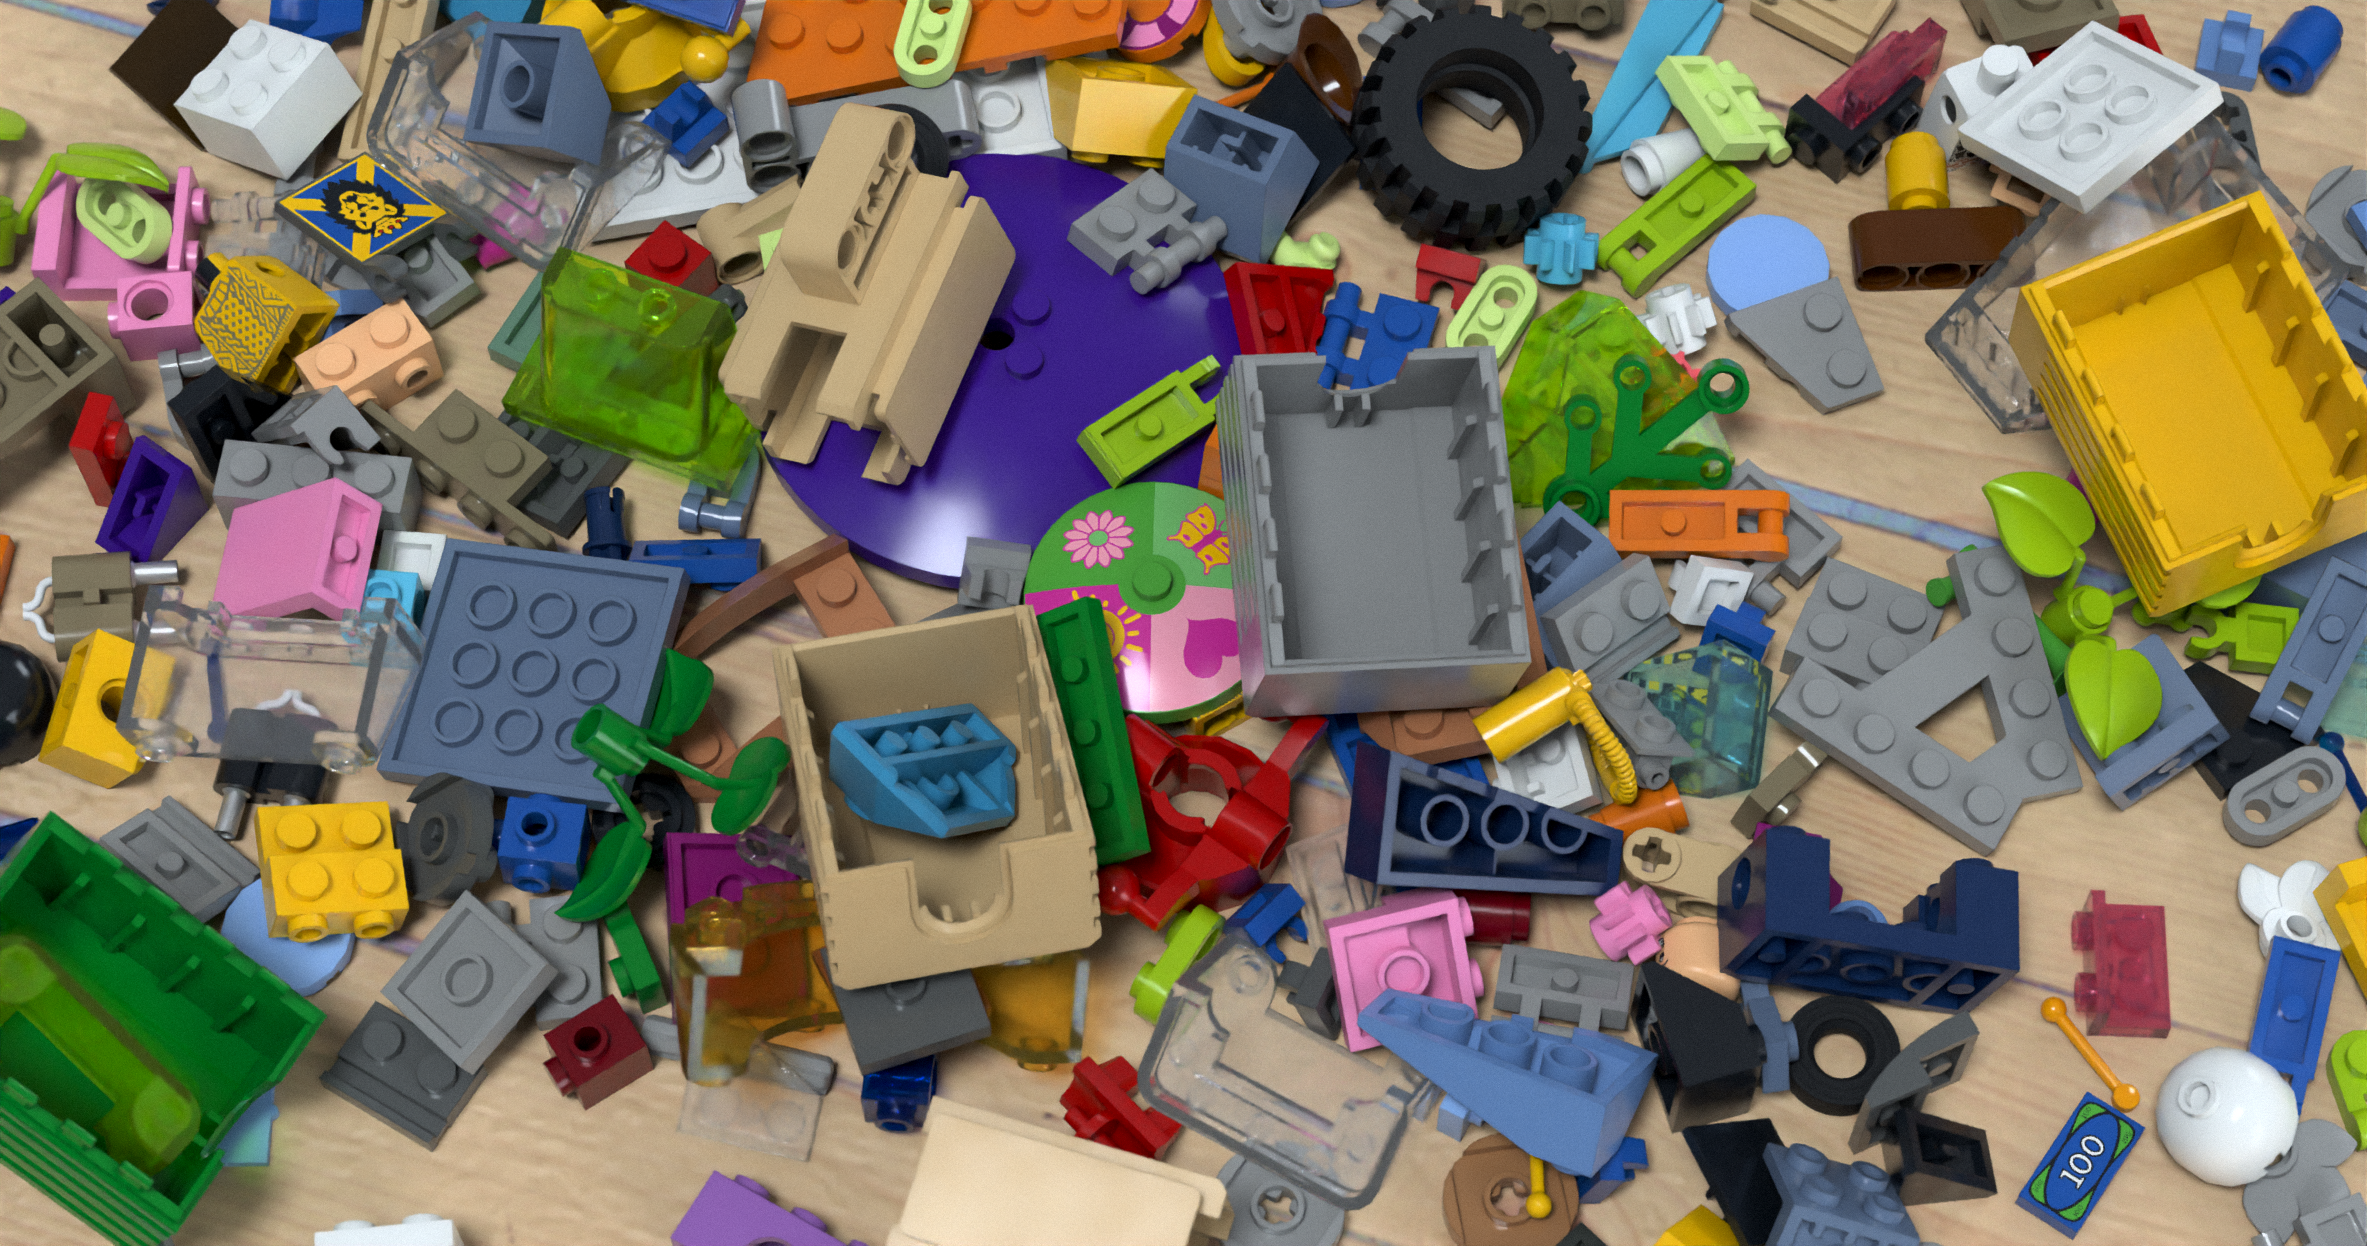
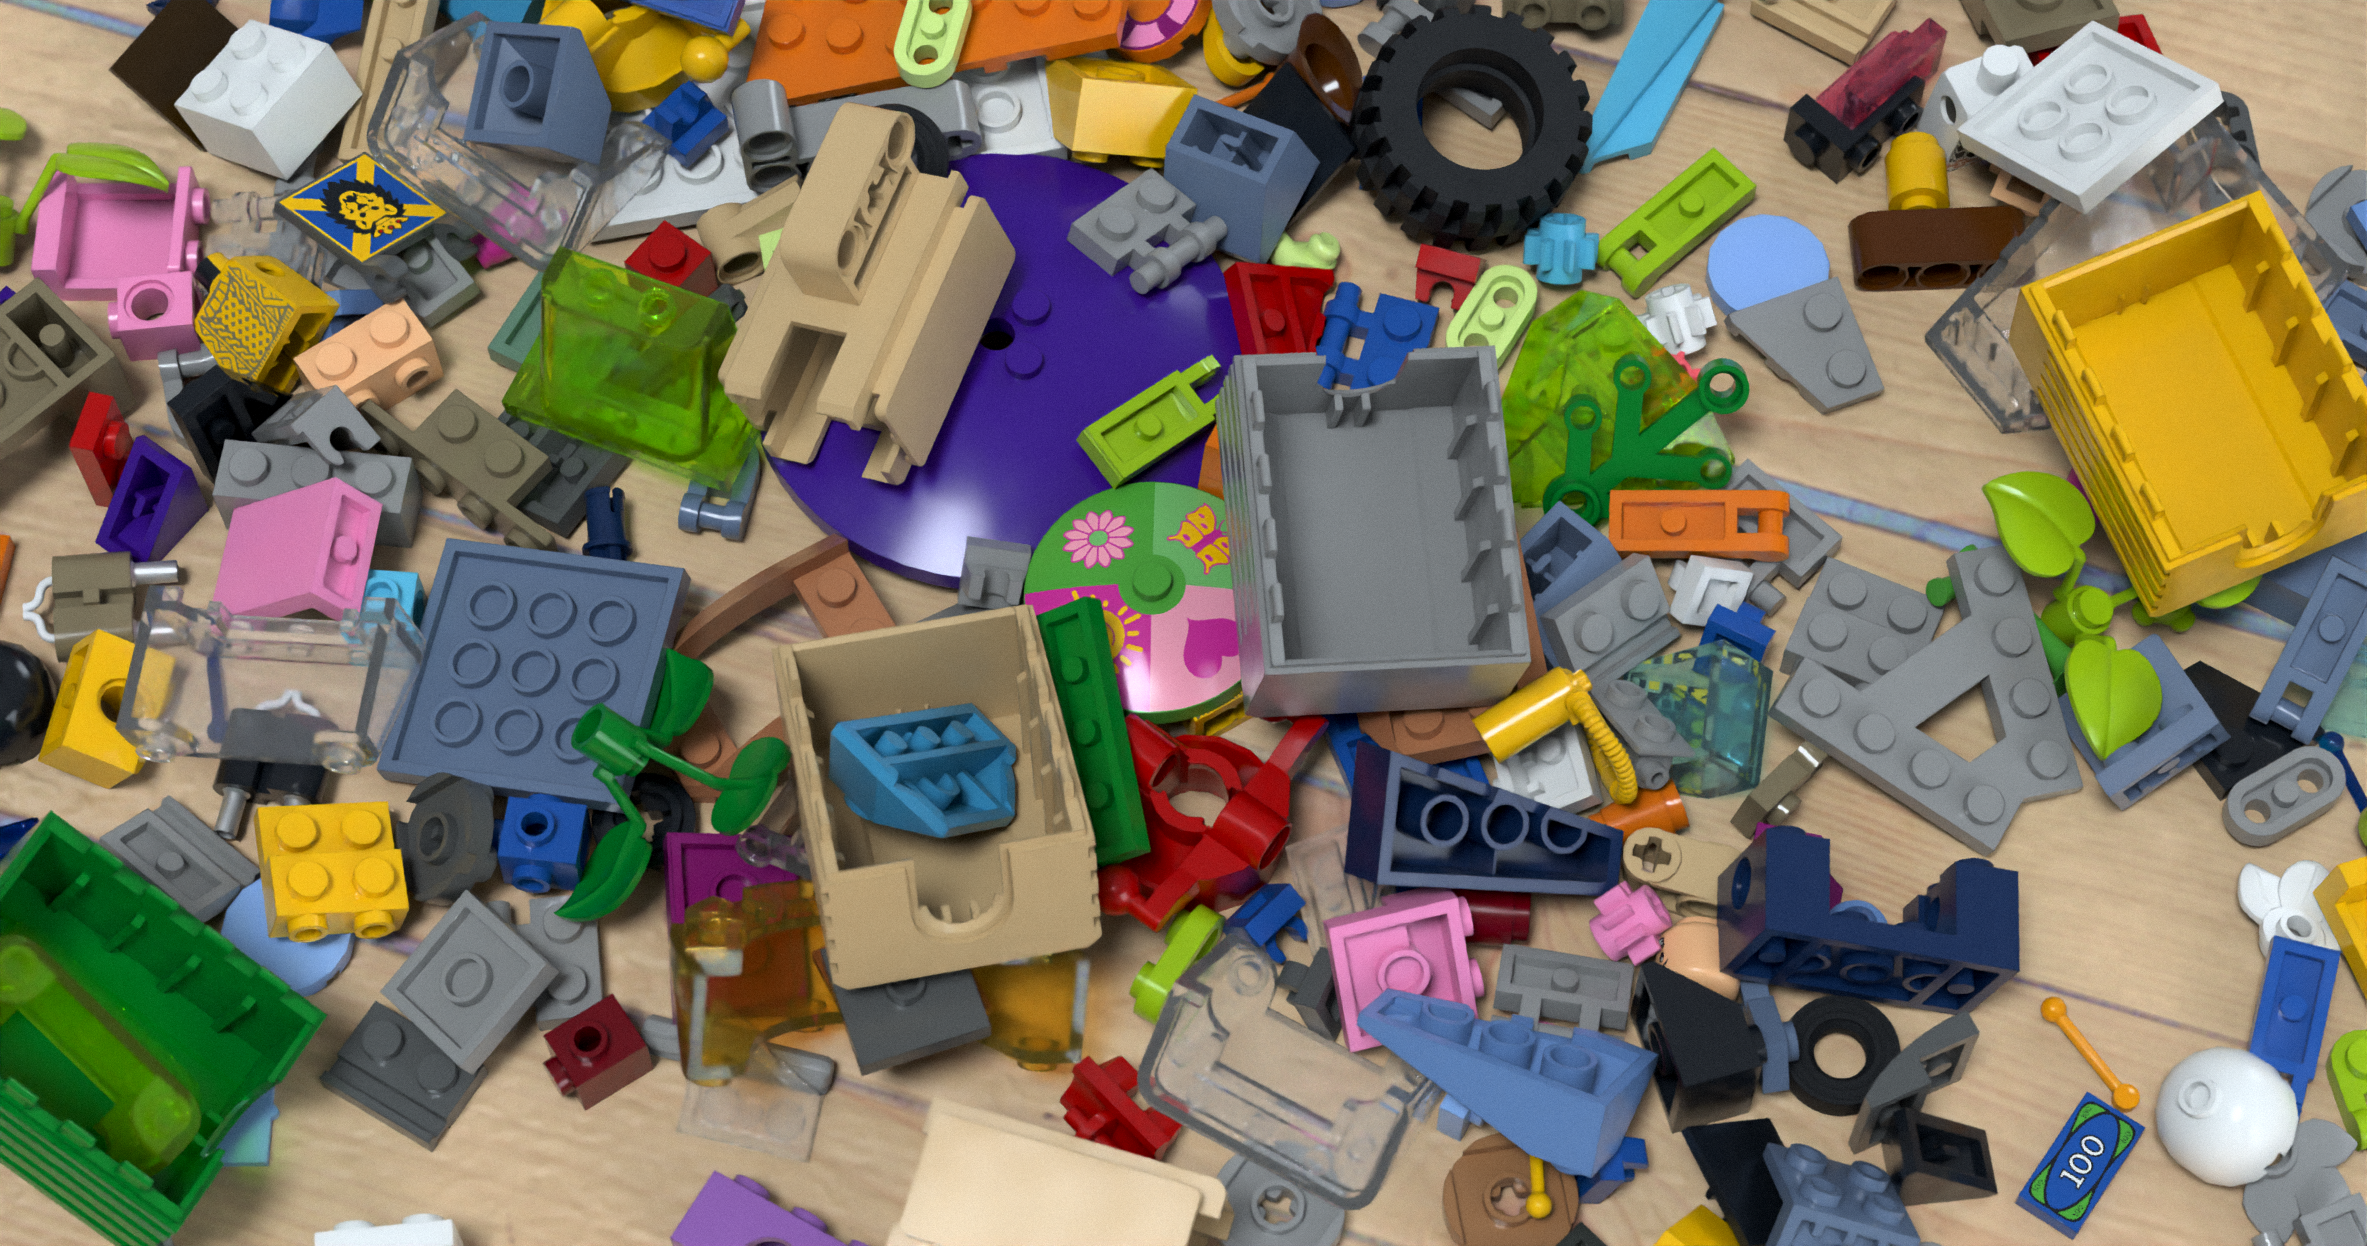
(124, 219): yellowish green plate -> none
(412, 553): white plate -> none
(633, 968): green plate -> none
(712, 561): blue plate -> none
(900, 1095): clear blue brick -> none
(1659, 159): white cone -> none
(1723, 109): yellowish green plate -> none
(2123, 968): clear pink bracket -> none
(2229, 51): medium blue tile -> none
(2250, 635): lime plate -> none
(2302, 49): blue brick -> none

